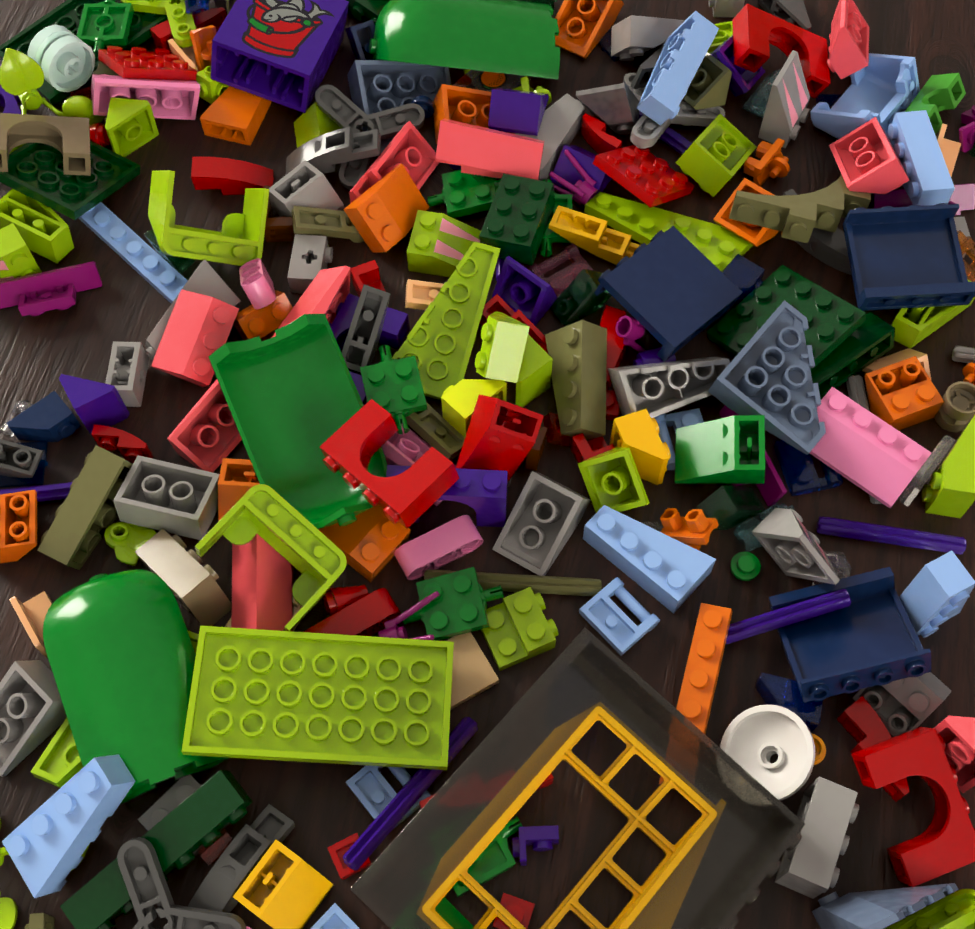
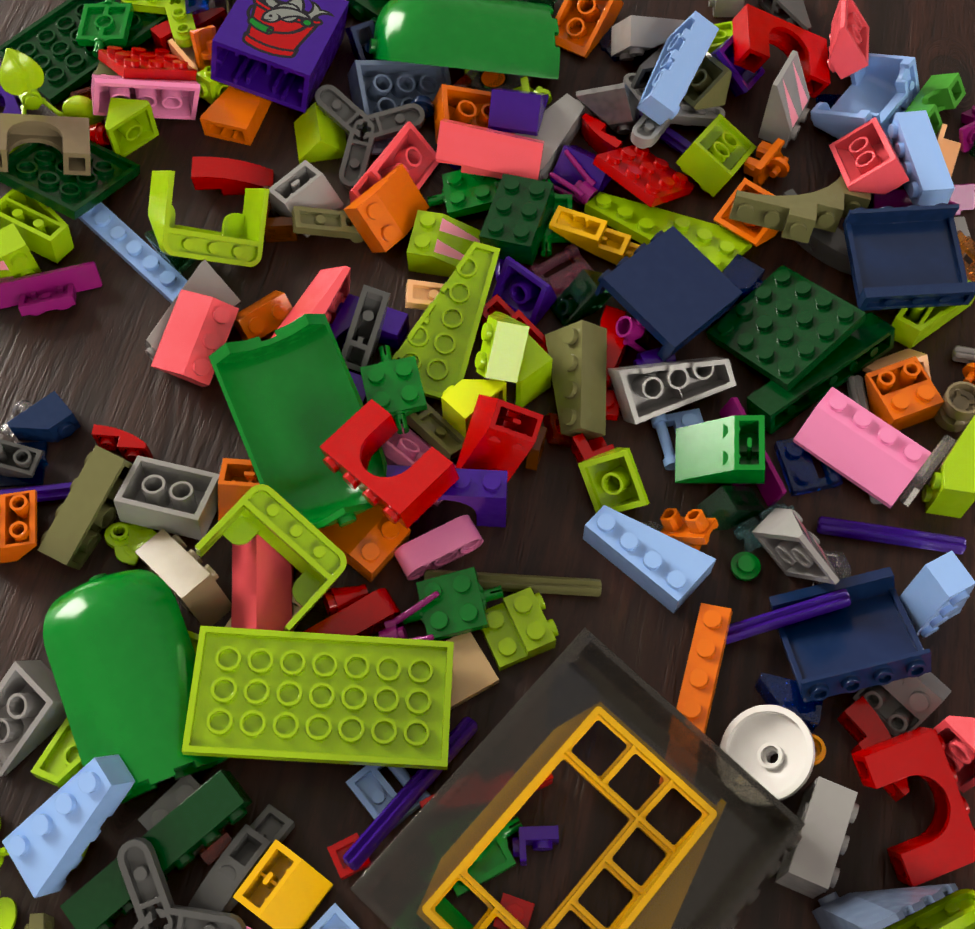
(32, 616): light nougat panel -> none
(63, 57): light aqua wheel -> none
(94, 401): dark purple slope -> none
(128, 371): light grey brick -> none
(206, 431): coral slope -> none
(257, 283): bright pink beam -> none
(308, 257): light grey brick -> none
(336, 148): dark grey slope -> none
(366, 274): red panel -> none
(540, 523): light grey slope -> none
(613, 622): light blue plate -> none
(641, 435): yellow slope -> none
(758, 101): clear light blue hinge -> none
(776, 381): sand blue slope -> none

